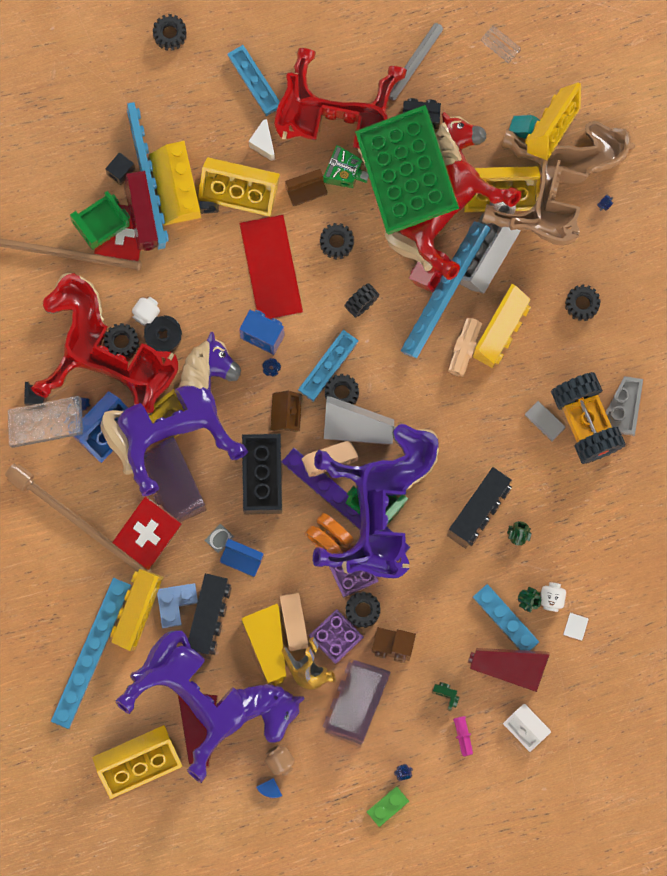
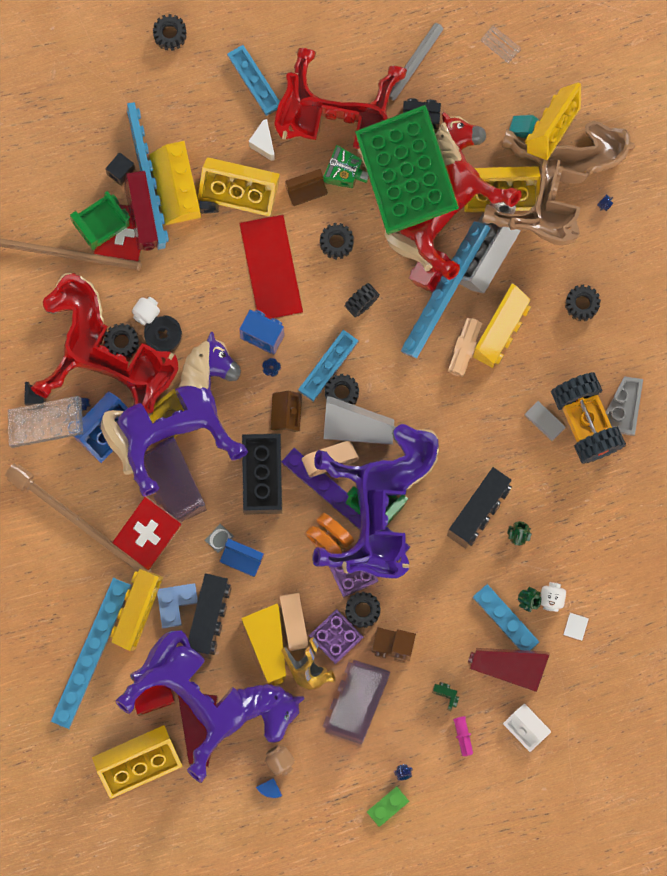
(153, 699): none -> red panel

